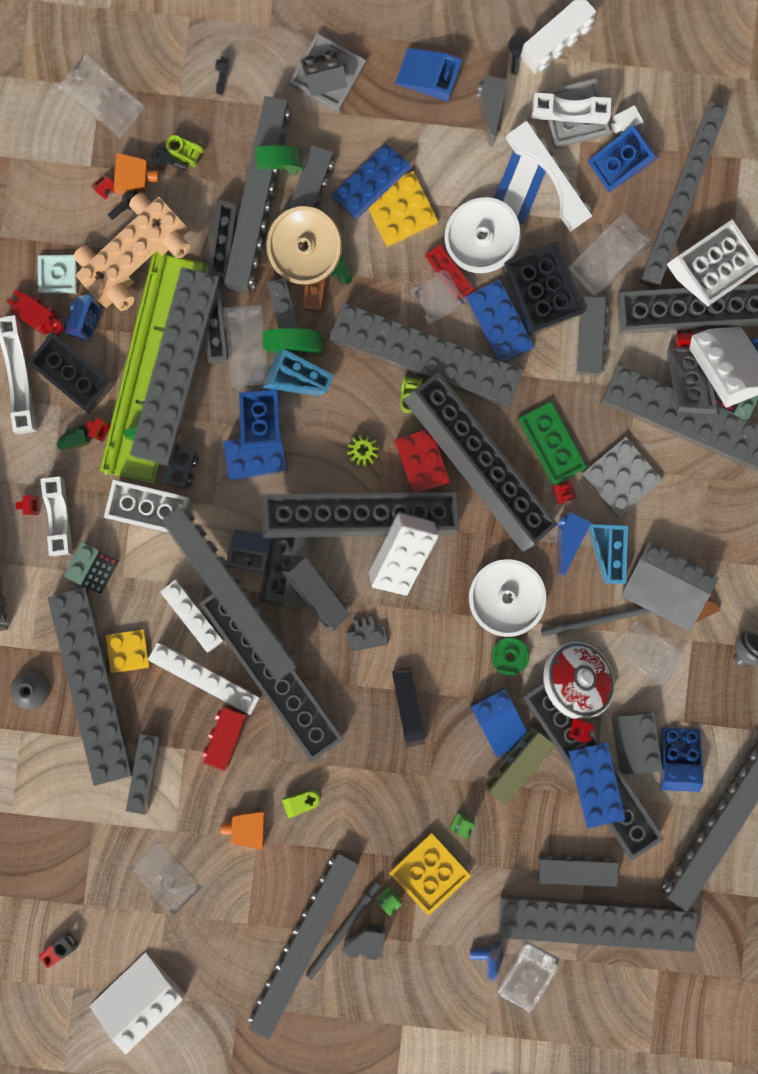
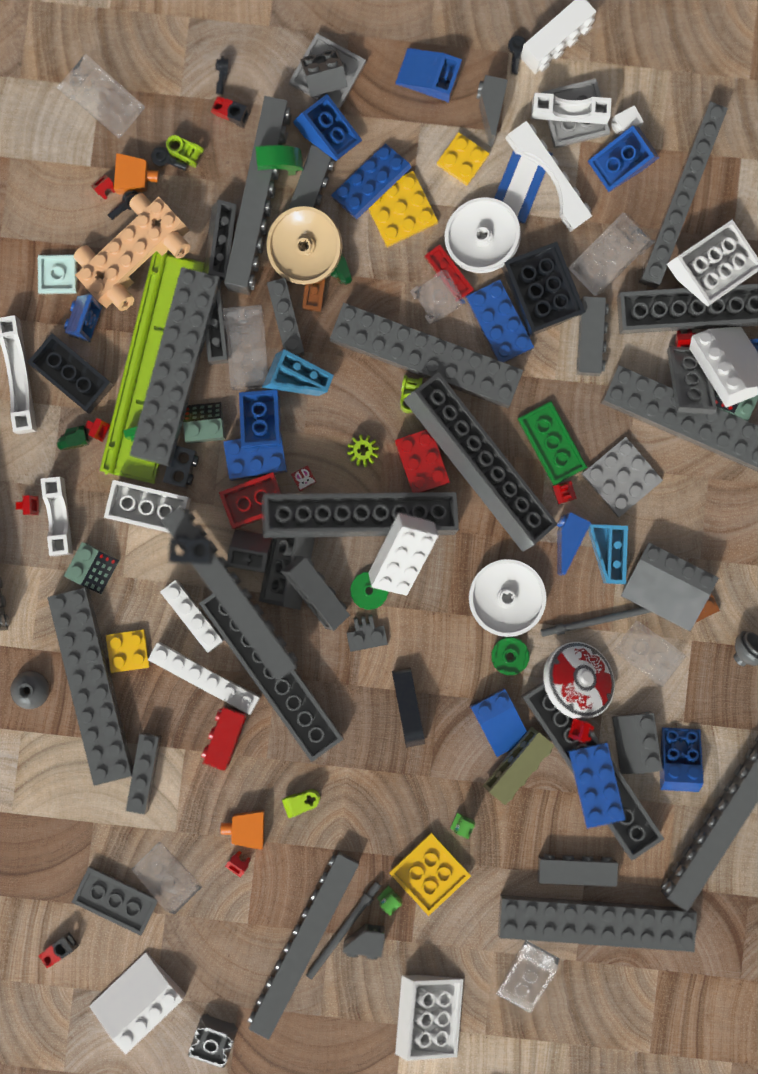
(35, 315): red hinge -> none
(115, 900): none -> dark grey plate
(190, 555): none -> black brick
(204, 423): none -> sand green slope
(212, 1041): none -> dark grey slope
(231, 111): none -> leg
(236, 865): none -> red tile
(244, 501): none -> red brick
(293, 340): green arch -> none
(303, 478): none -> tile
(327, 128): none -> blue slope
(363, 599): none -> green plate
(429, 1017): none -> white slope
(463, 158): none -> yellow plate
(493, 956): blue piece -> none

